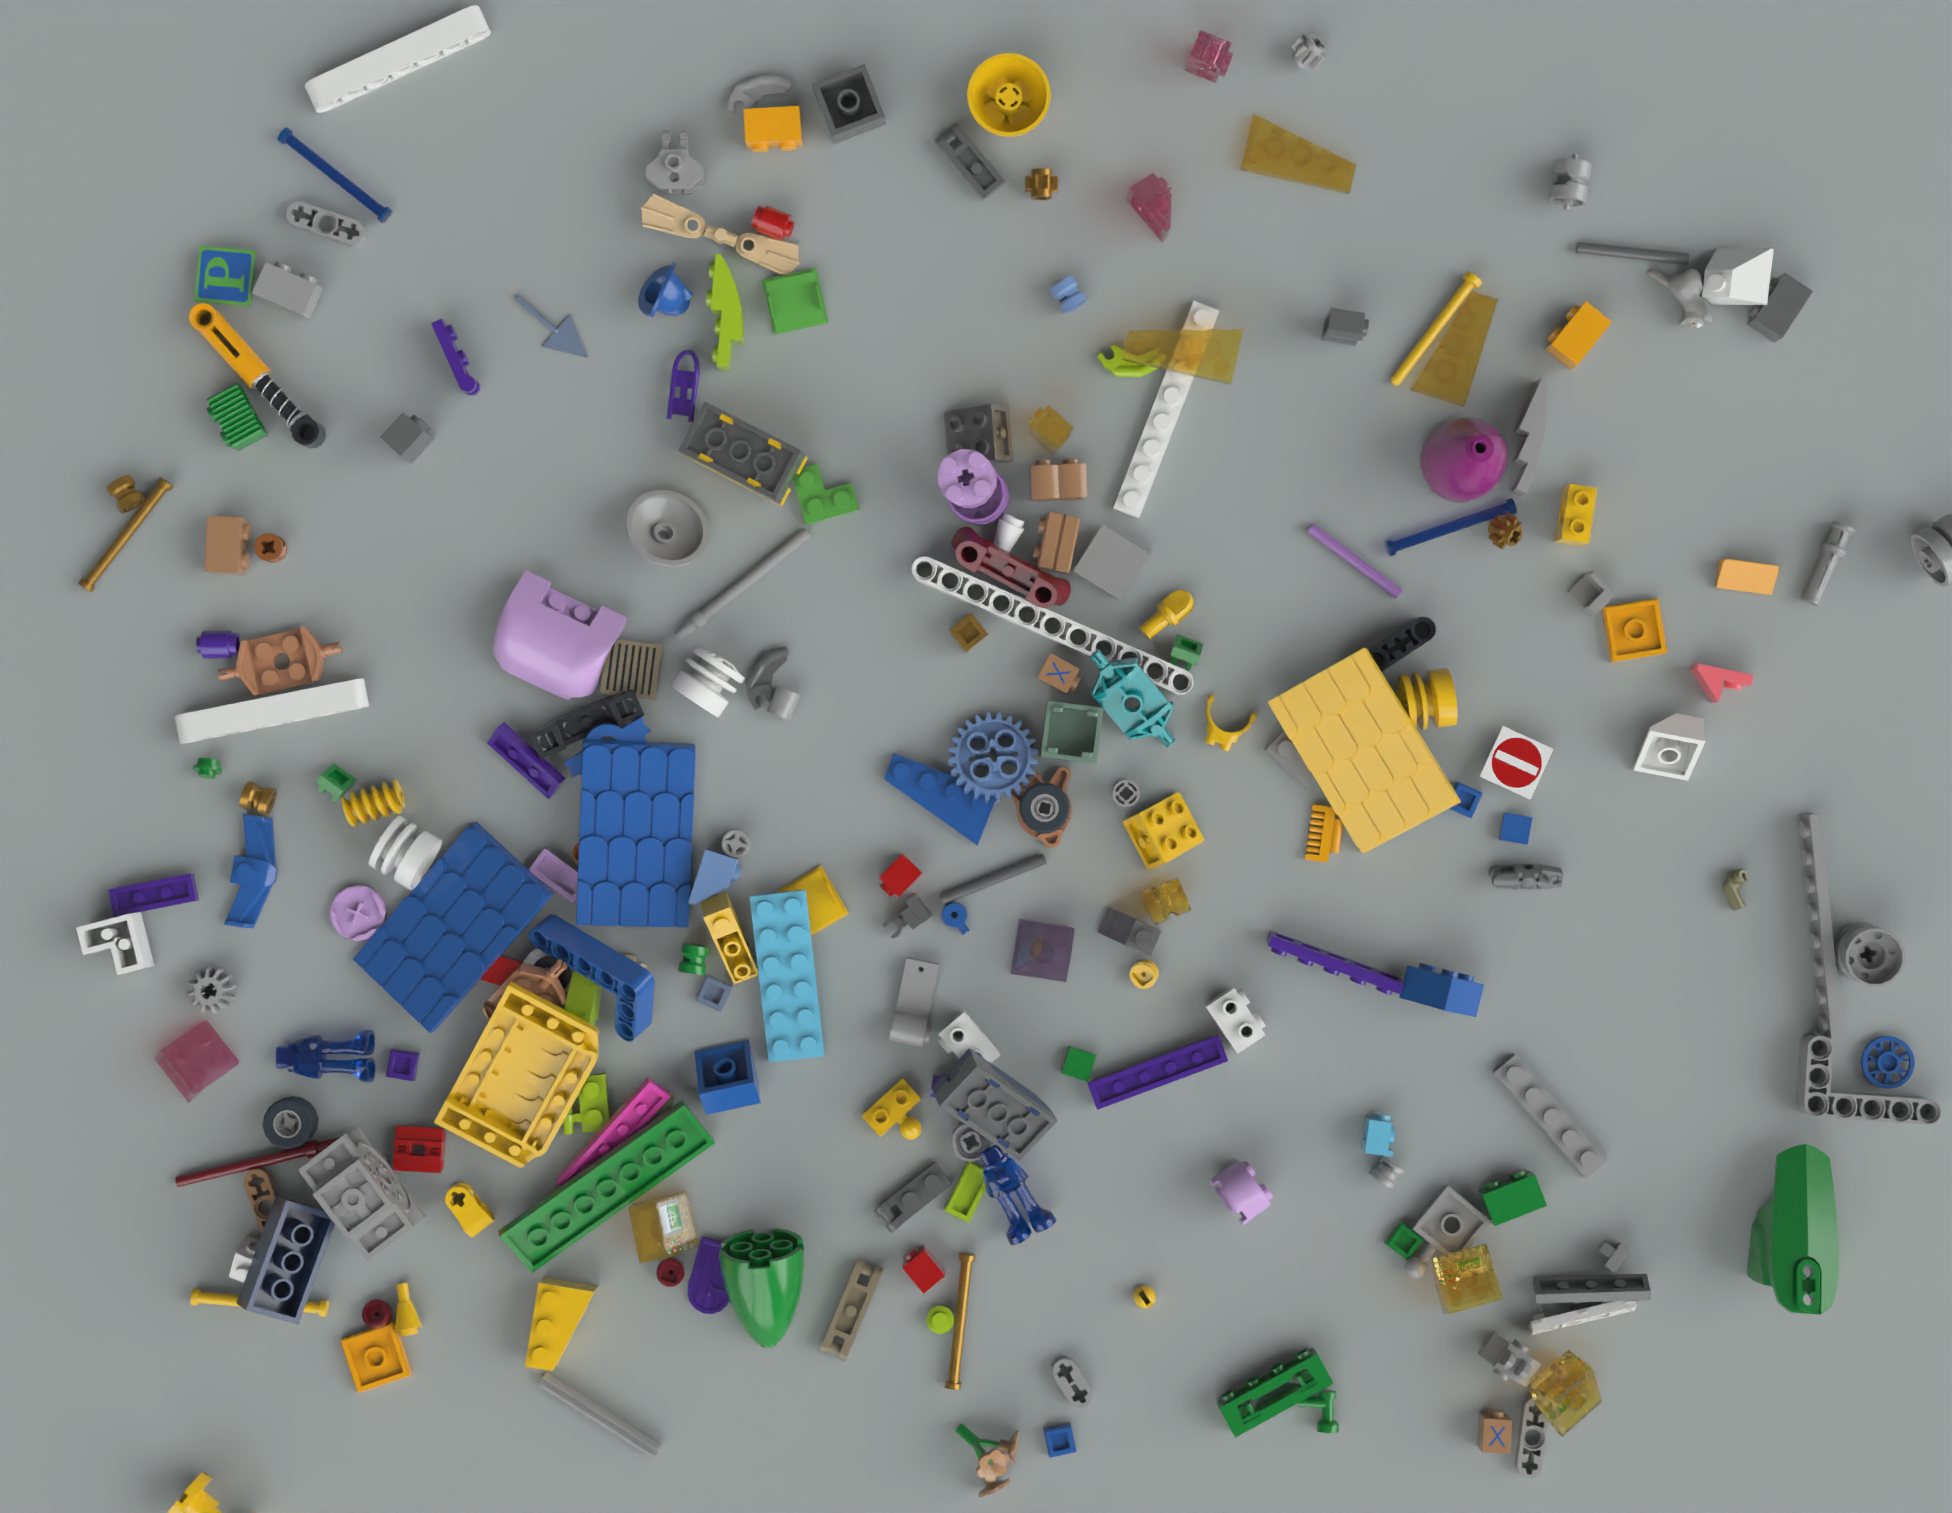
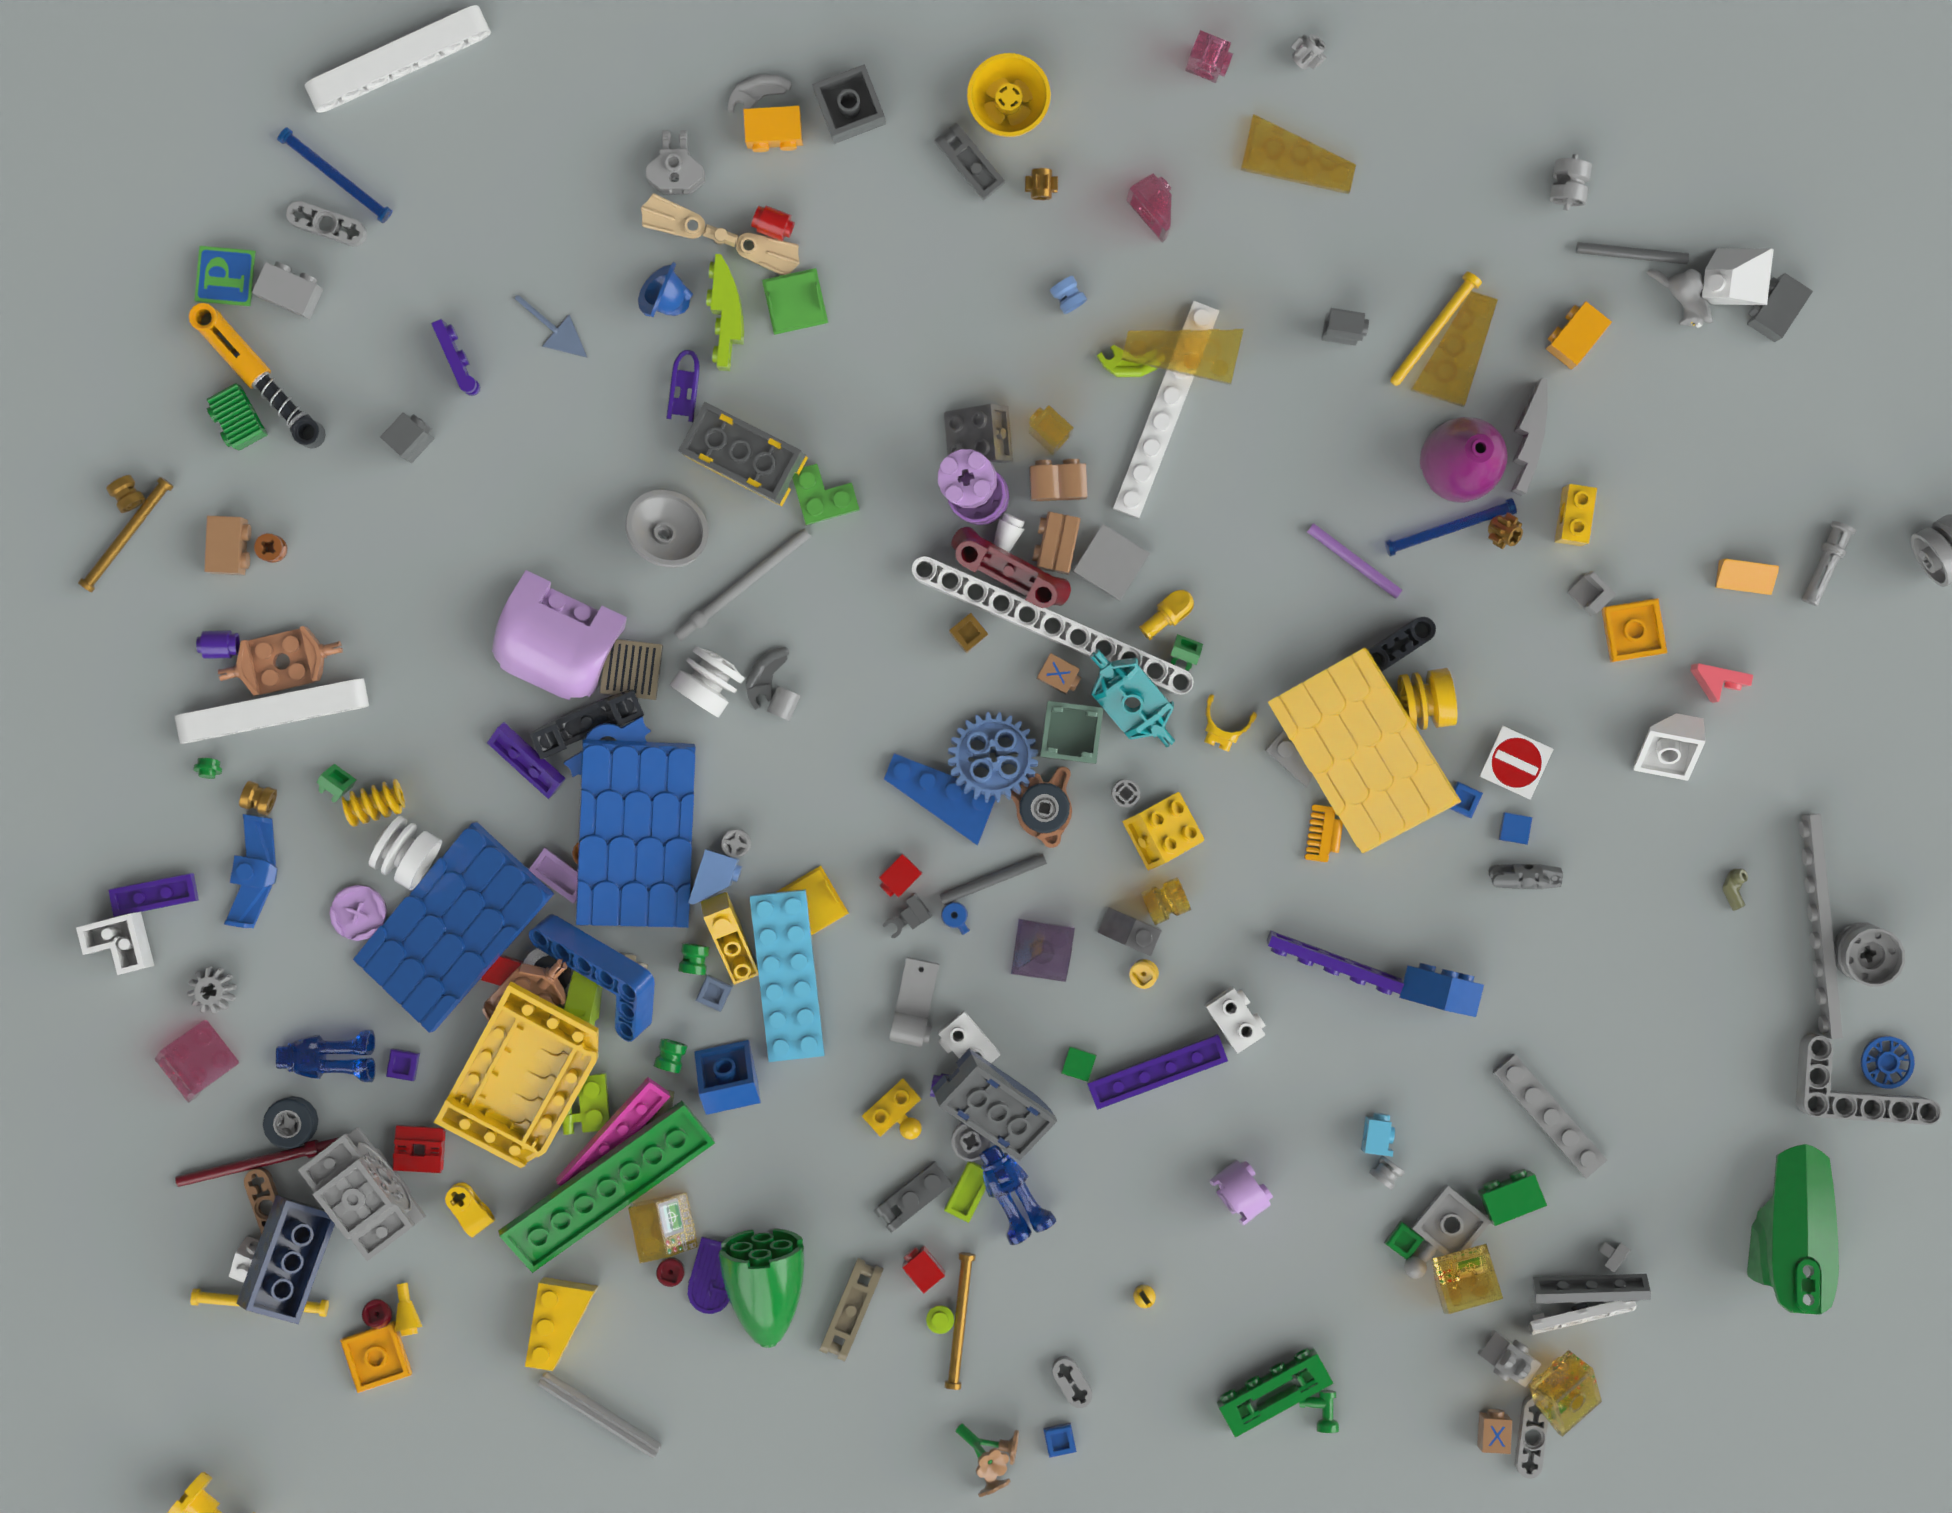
(670, 1055): none -> green wheel

